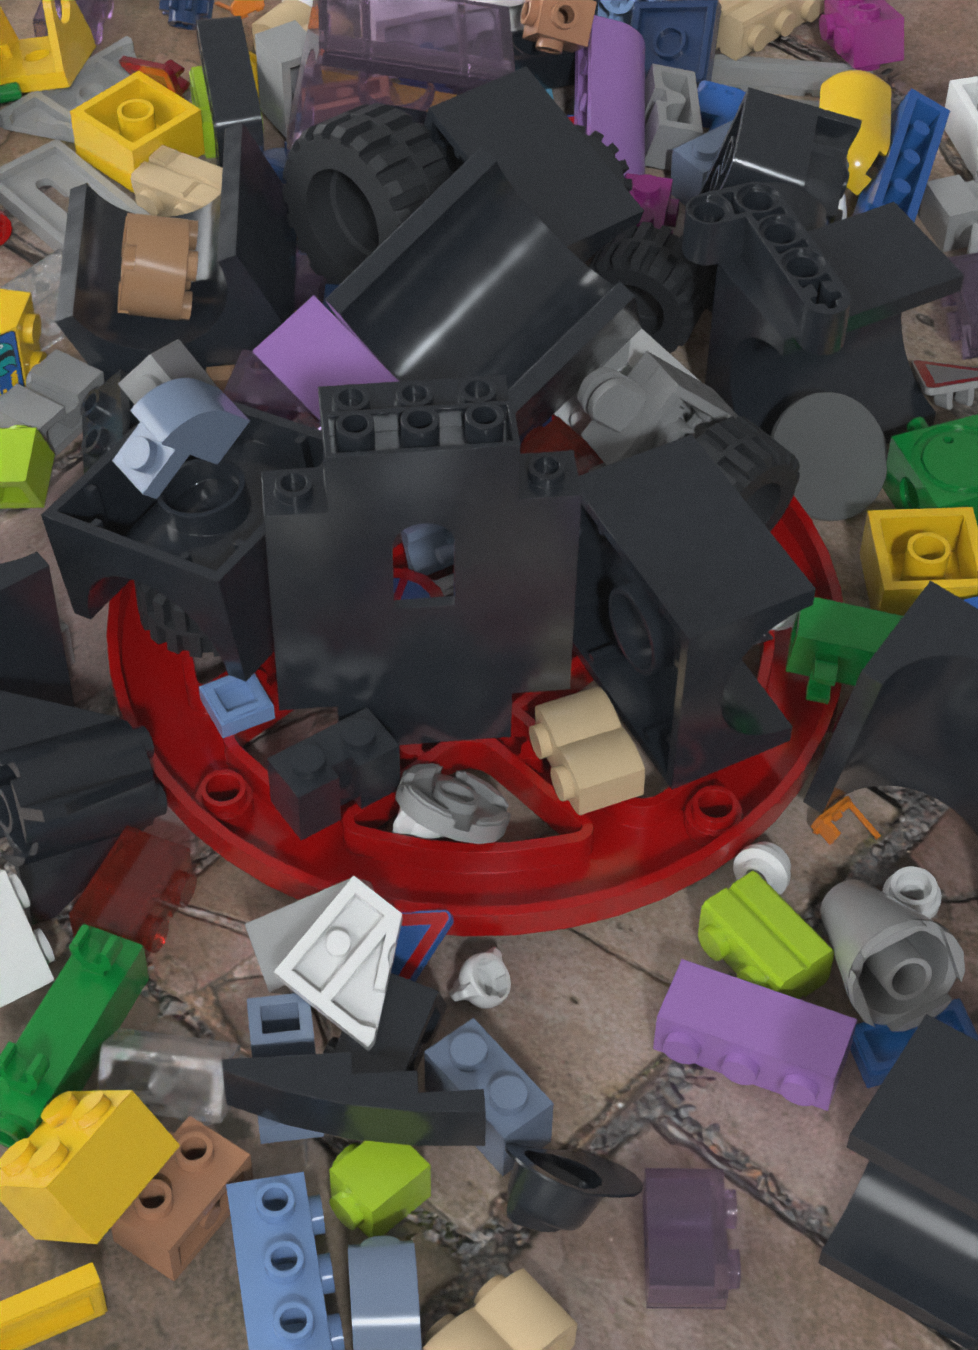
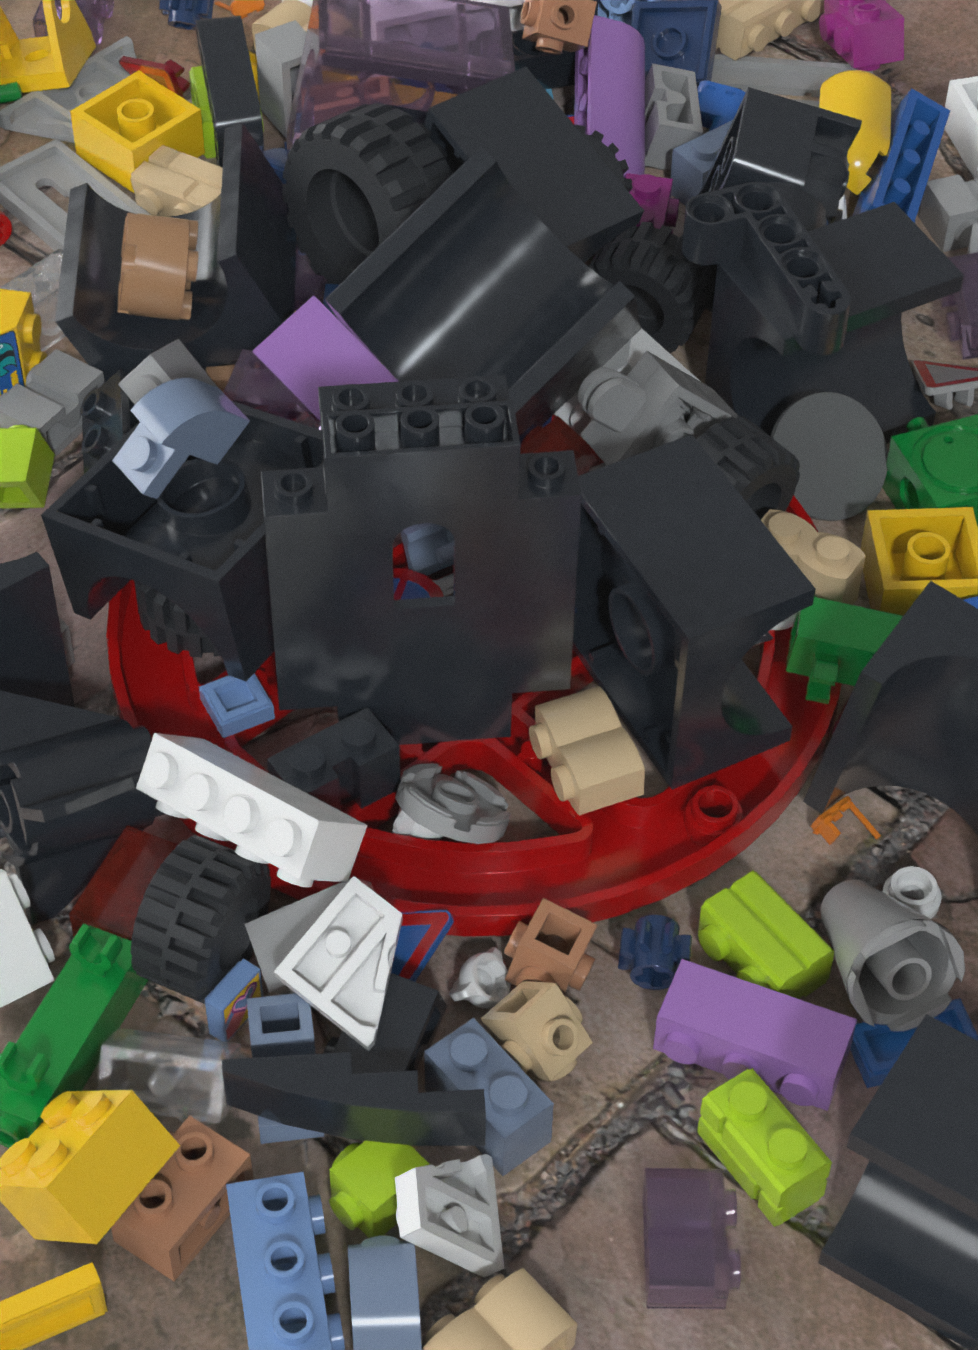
(196, 917): none -> black tyre
(228, 1000): none -> medium blue tile
(251, 809): none -> white brick
(453, 1213): none -> white wing
(539, 1030): none -> tan brick
(551, 948): none -> nougat brick
(562, 1187): black piece -> none
(653, 951): none -> dark blue gear
(763, 1147): none -> lime brick
(767, 861): white plate -> none
(824, 558): none -> tan brick

